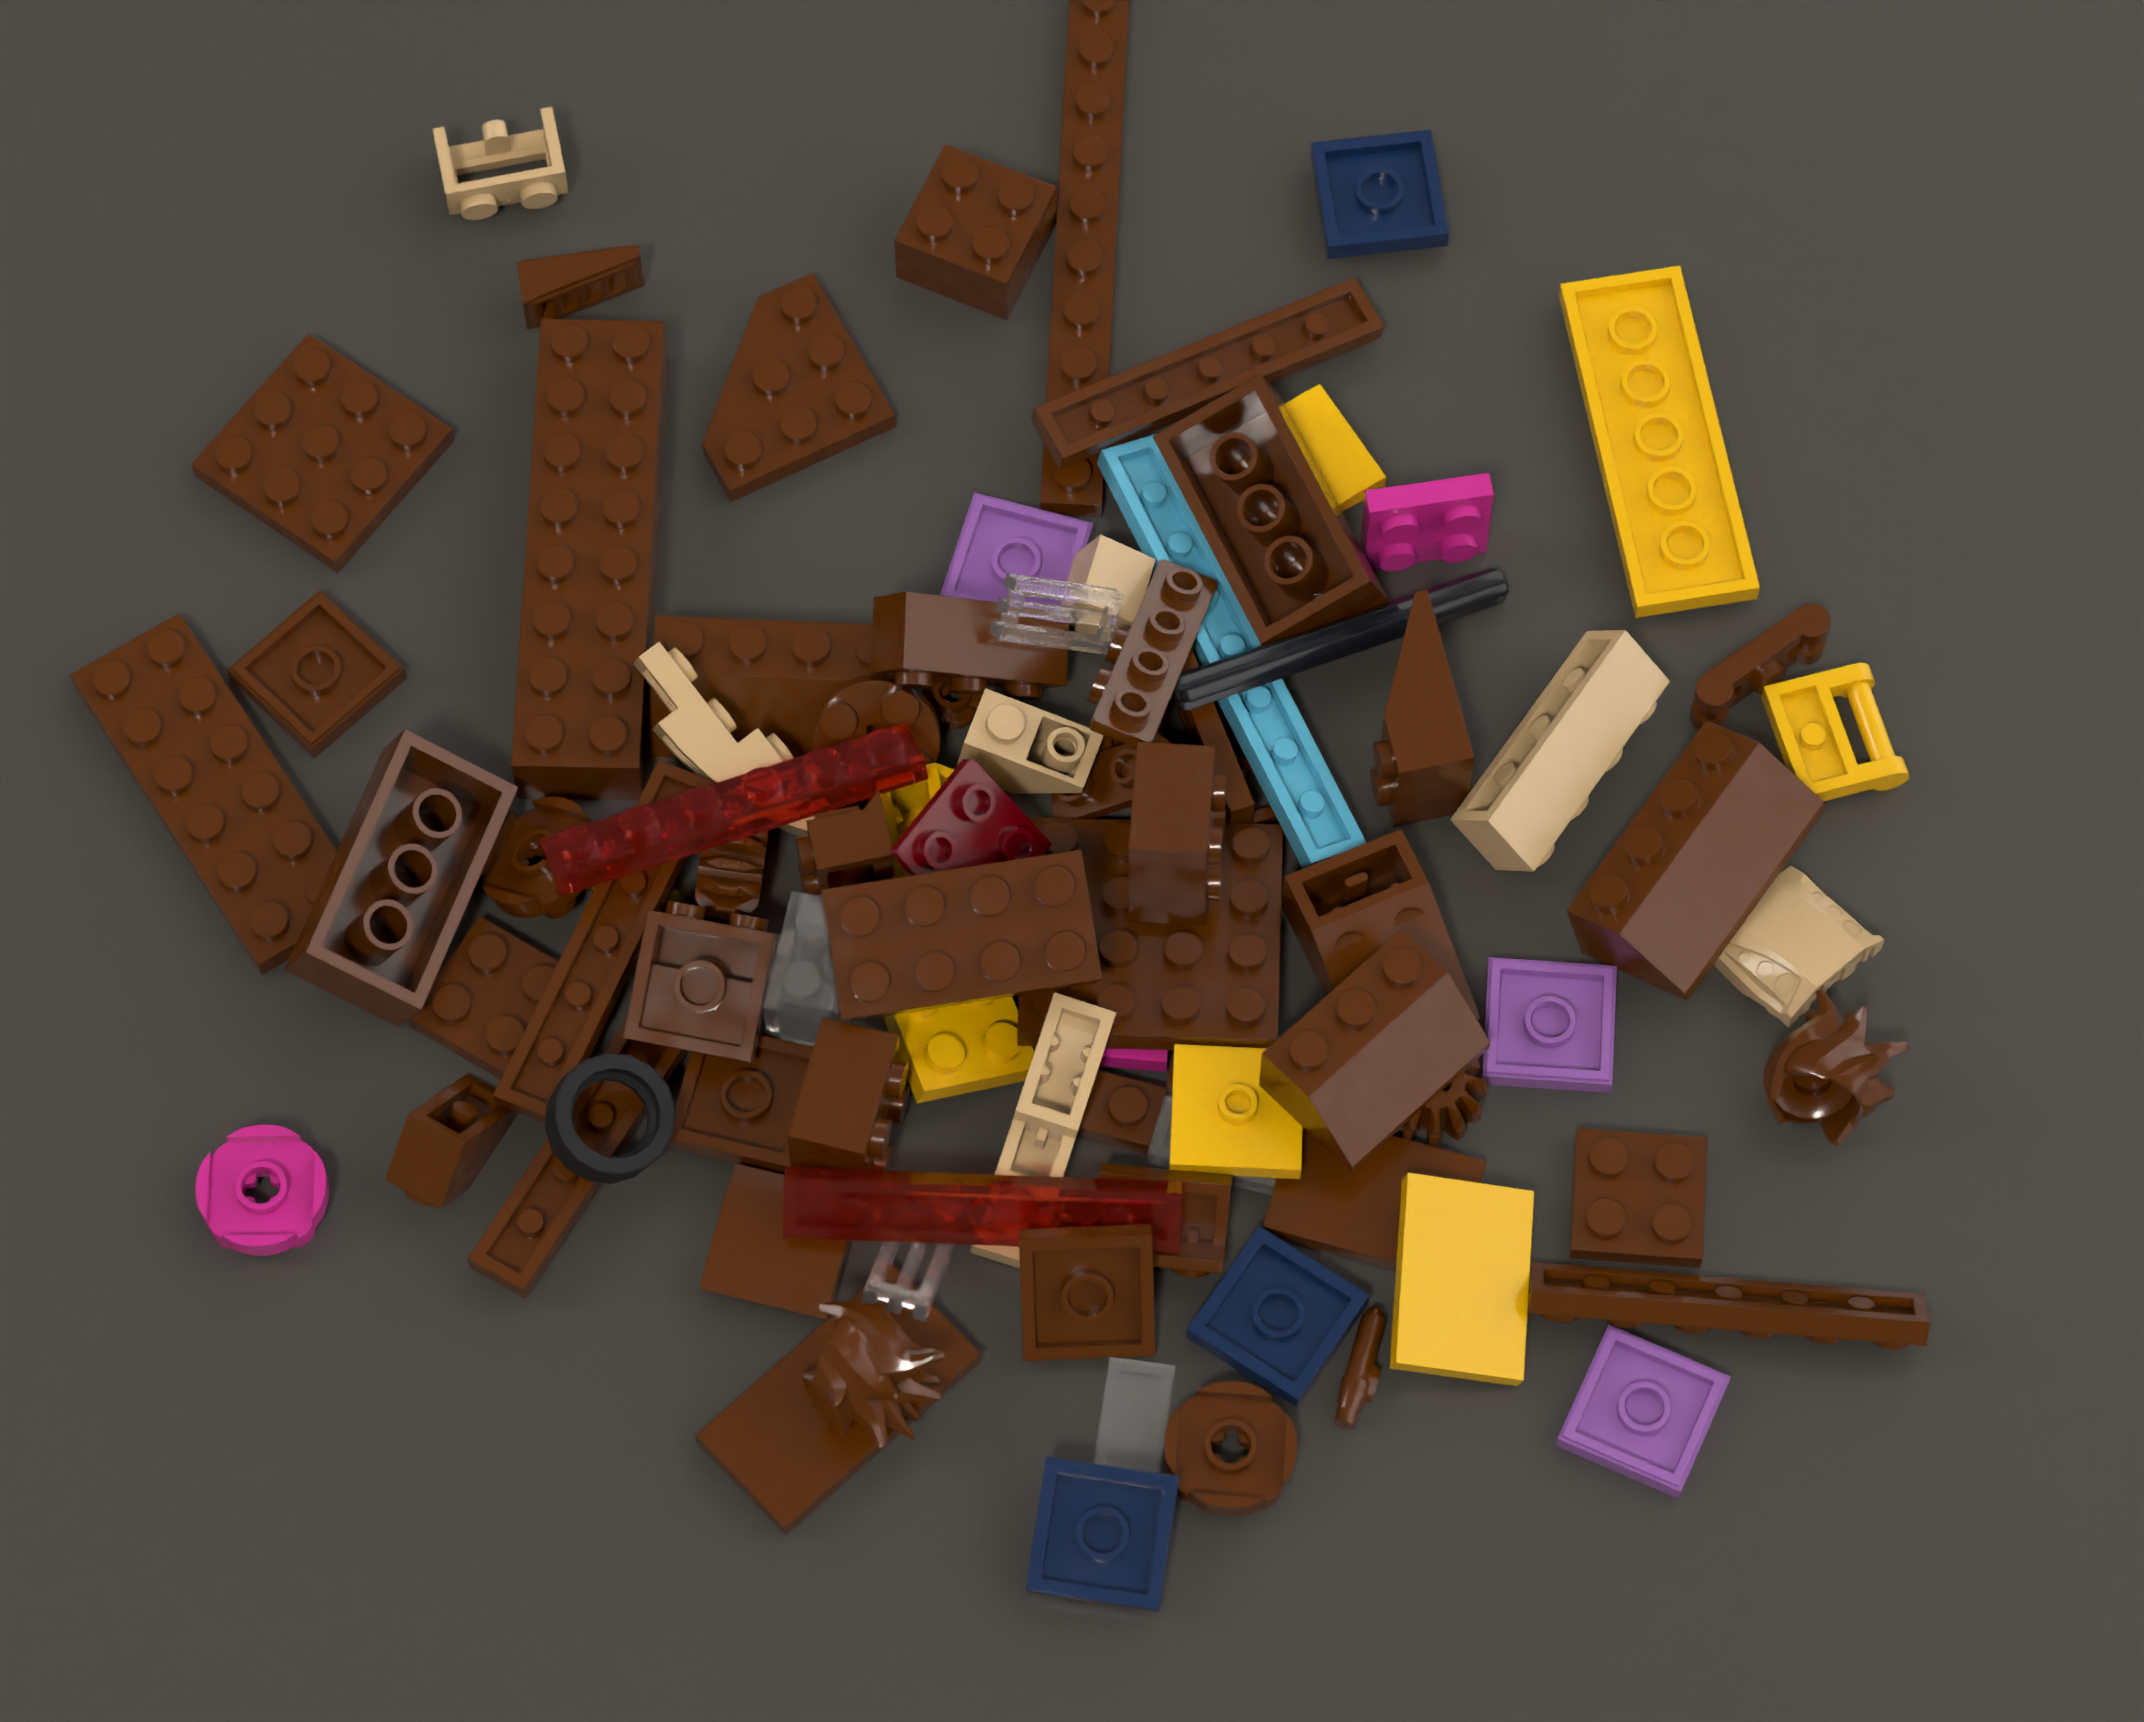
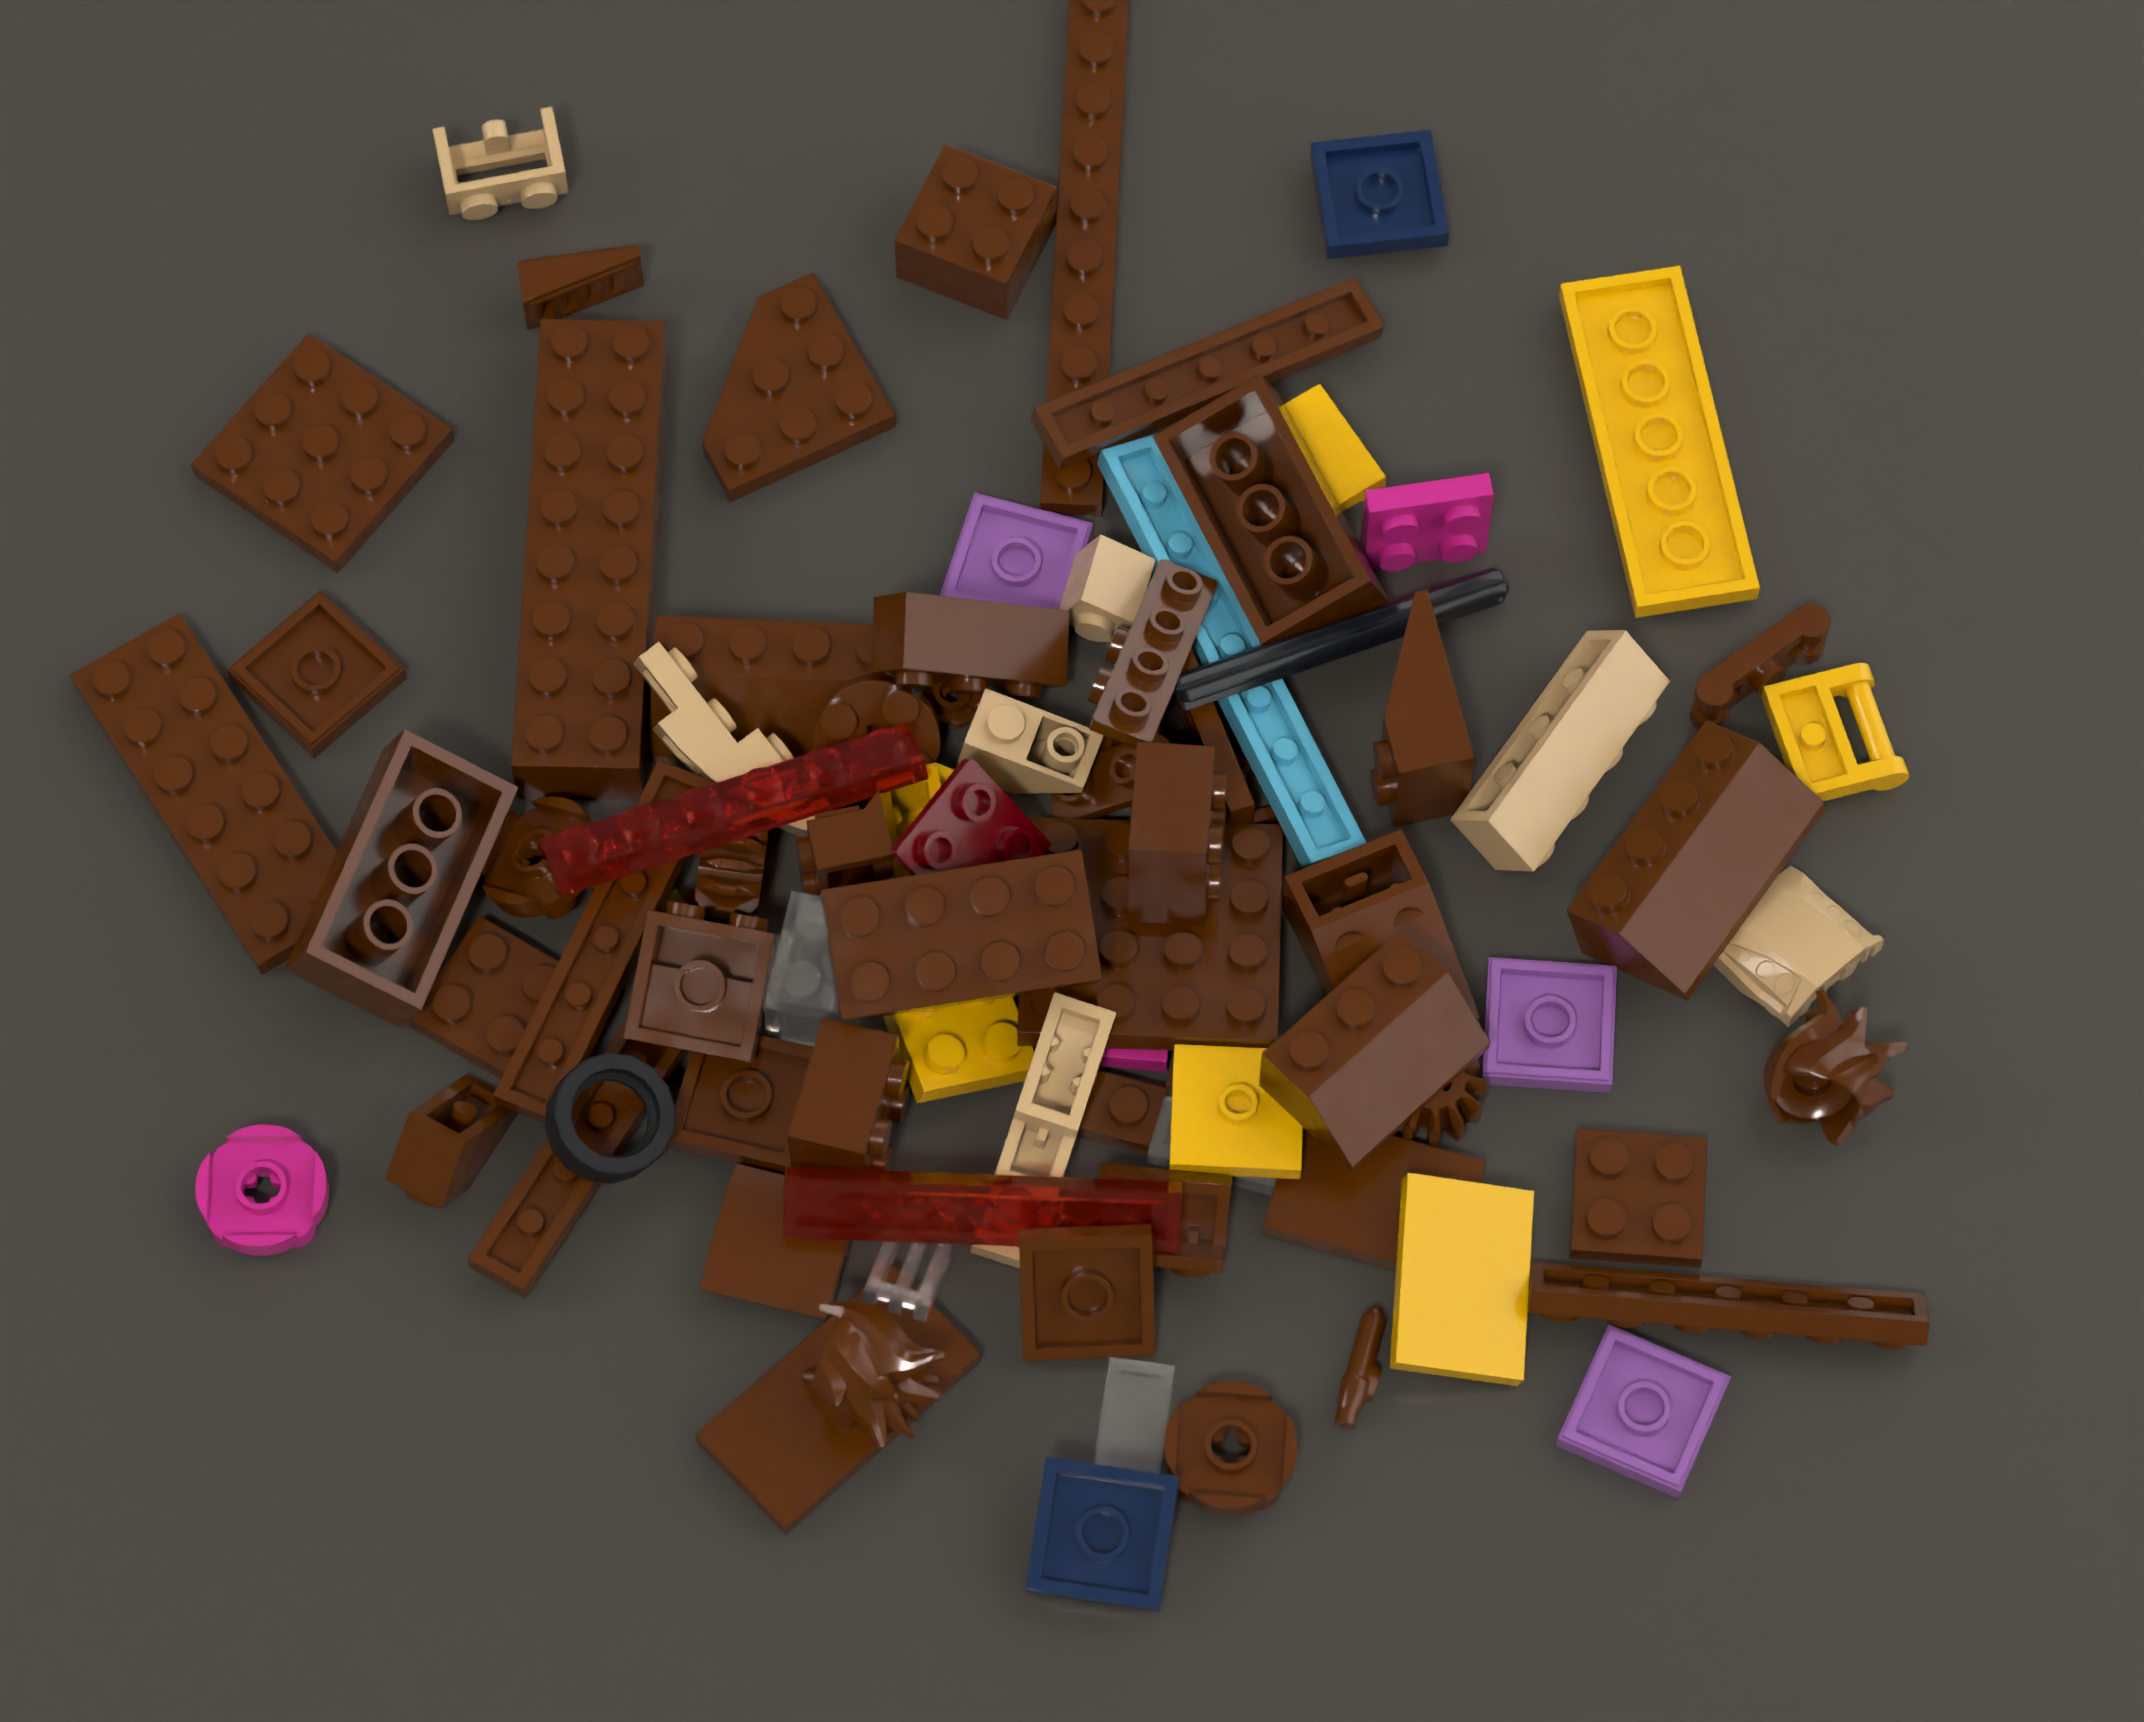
(1016, 606): clear tile -> none
(1277, 1316): dark blue plate -> none

